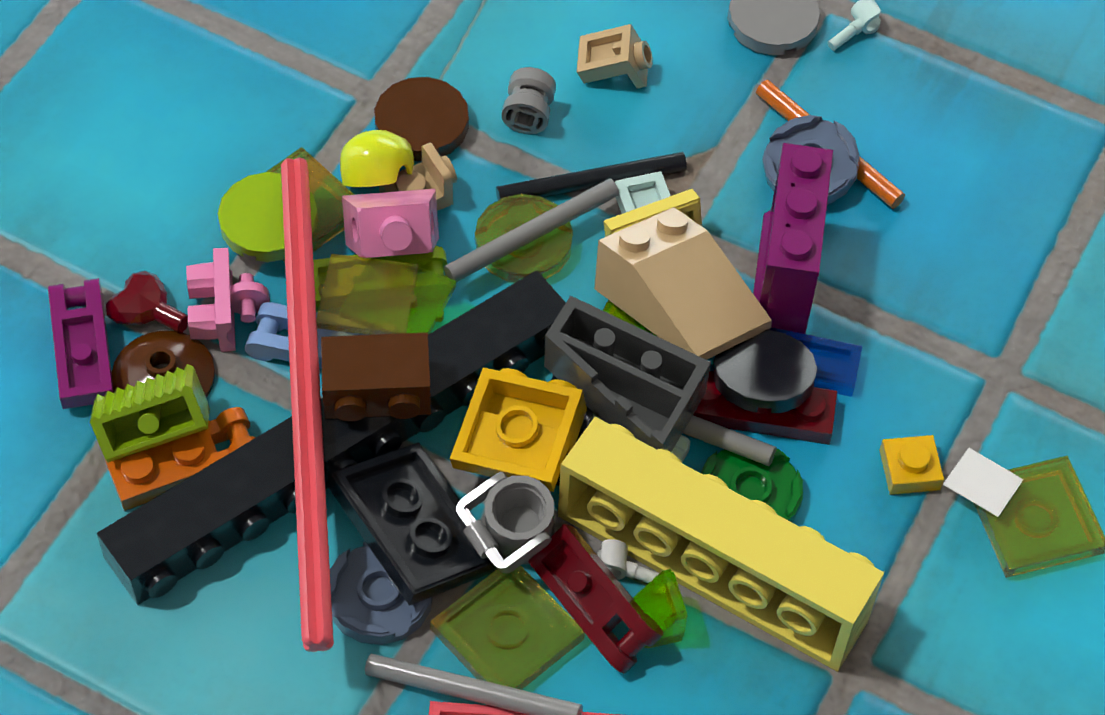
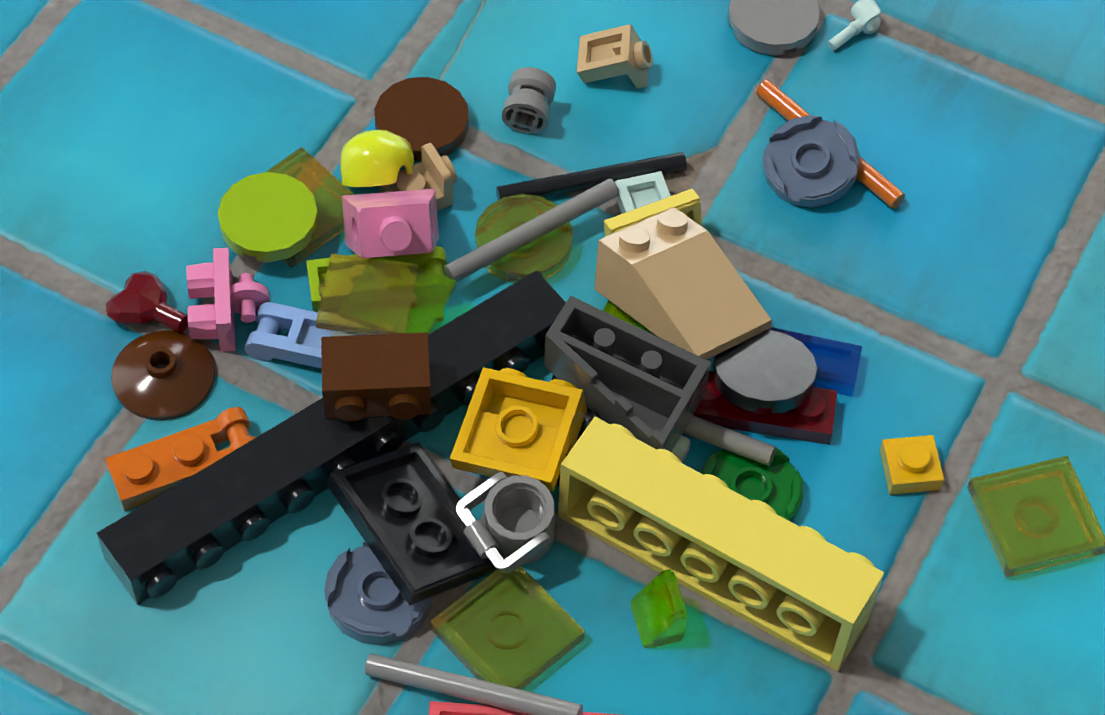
(80, 343): magenta plate -> none
(149, 413): lime brick -> none
(306, 410): coral axle -> none
(594, 598): dark red plate -> none
(614, 556): white hand -> none
(793, 237): magenta window -> none
(983, 482): white sticker -> none

